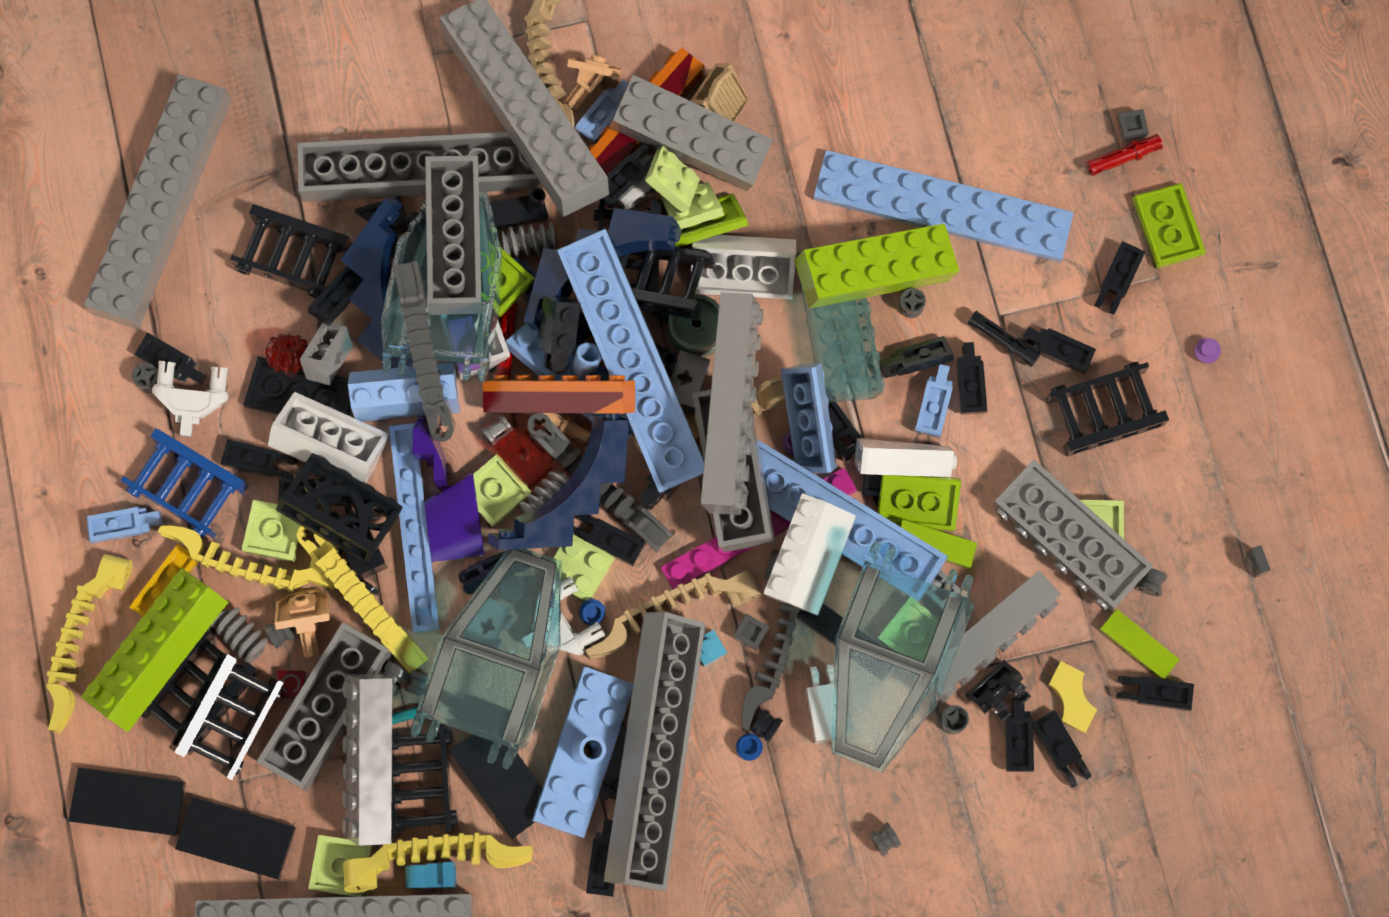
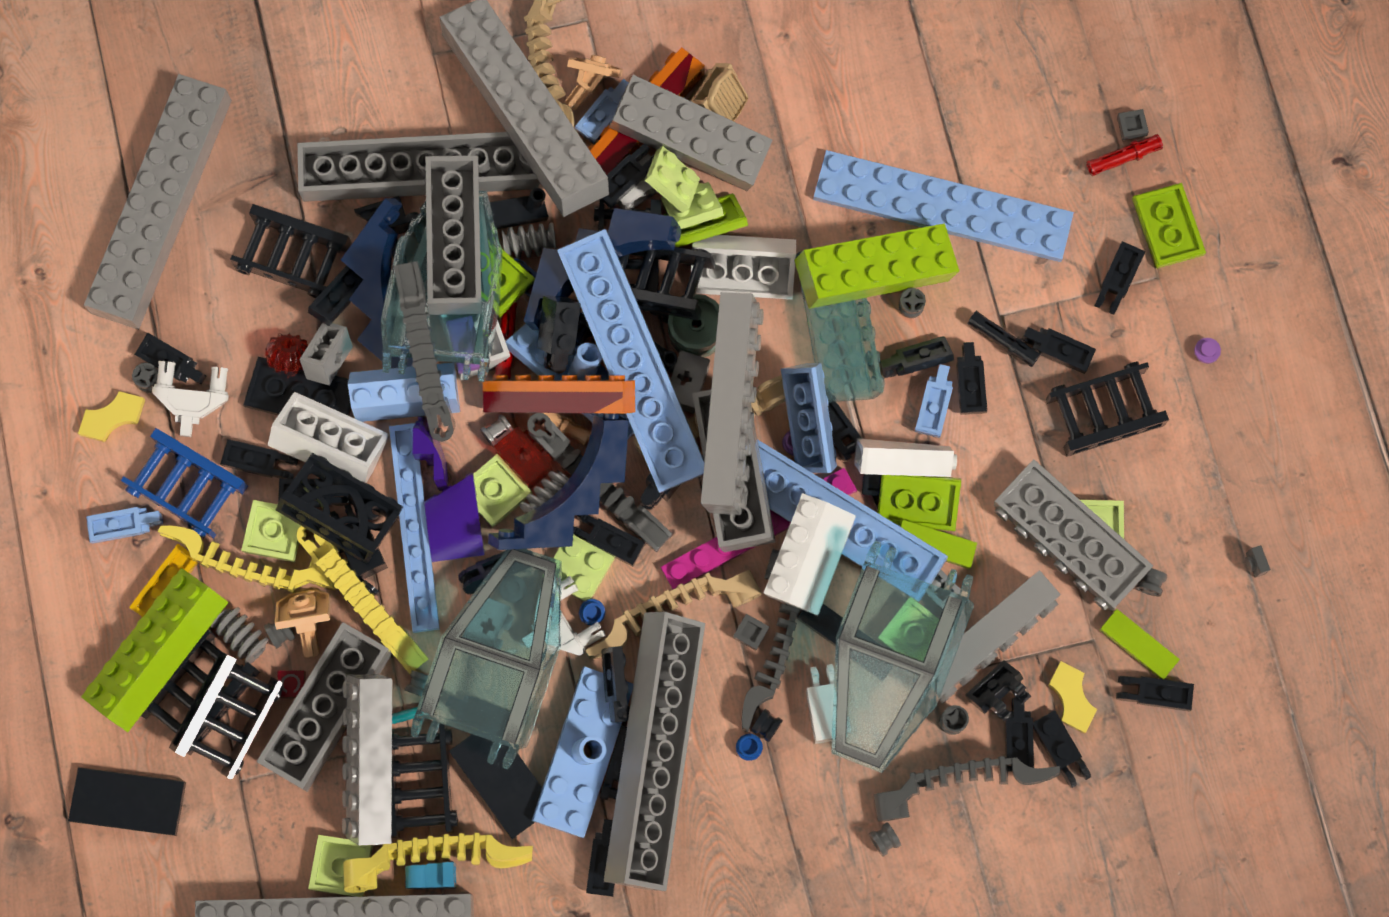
(112, 573): light yellow piece -> none
(121, 411): none -> light yellow tile
(235, 838): black tile -> none
(398, 676): dark grey wheel -> none
(614, 683): none -> black hinge
(711, 648): medium azure plate -> none
(894, 804): none -> dark grey piece

